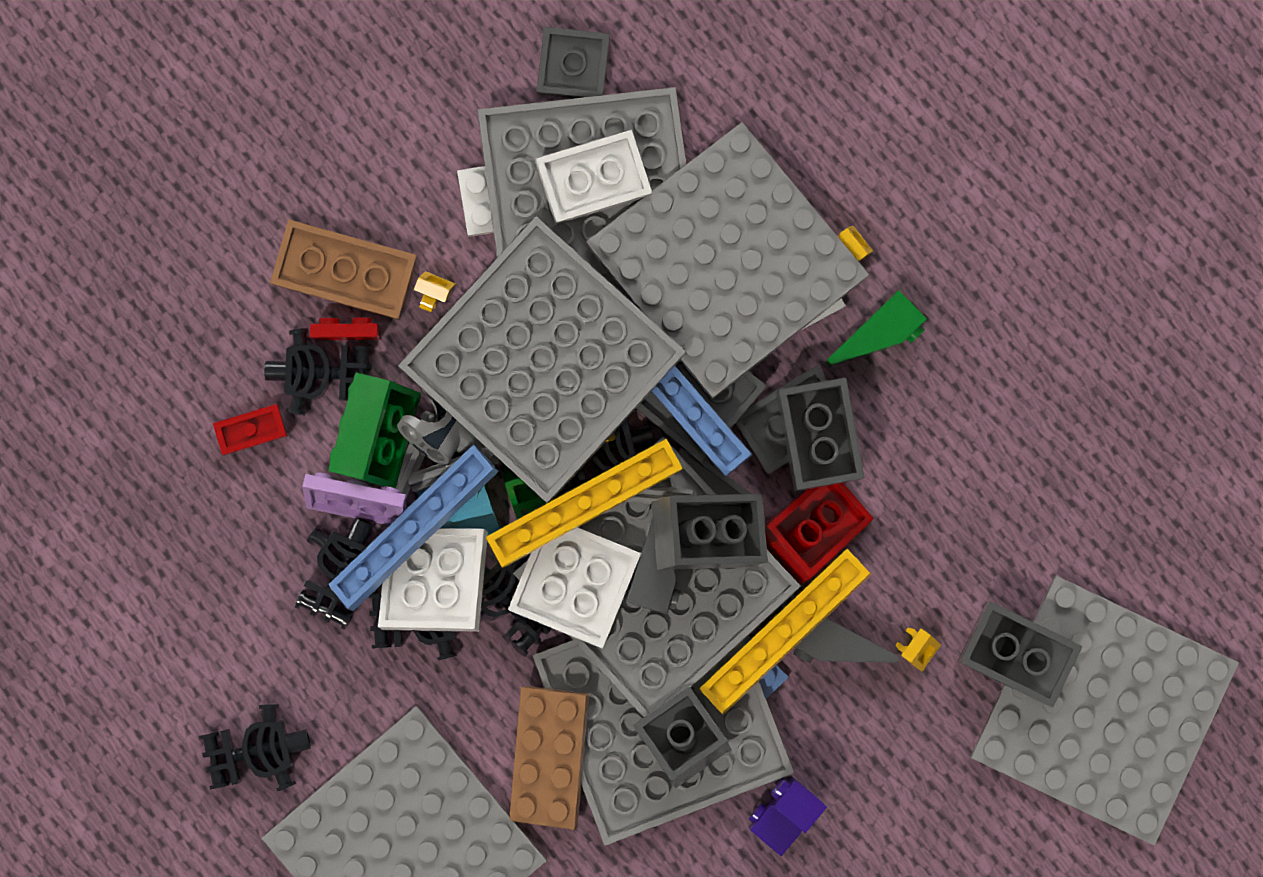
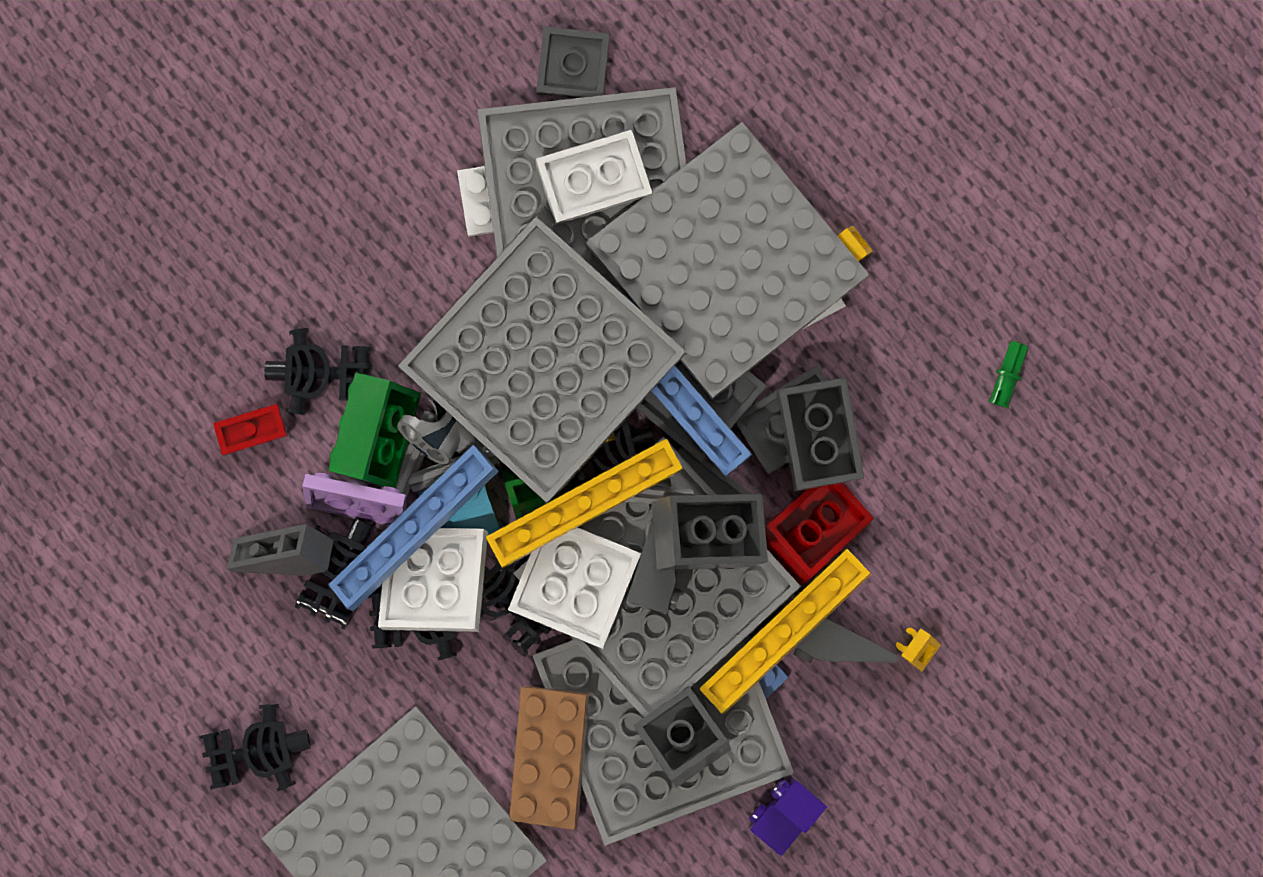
(284, 551): none -> dark grey slope
(331, 330): red plate -> none
(343, 269): medium nougat plate -> none
(434, 289): yellow tile -> none
(886, 329): green slope -> none
(1008, 374): none -> green axle
(1019, 653): dark grey slope -> none
(1122, 720): light grey plate -> none

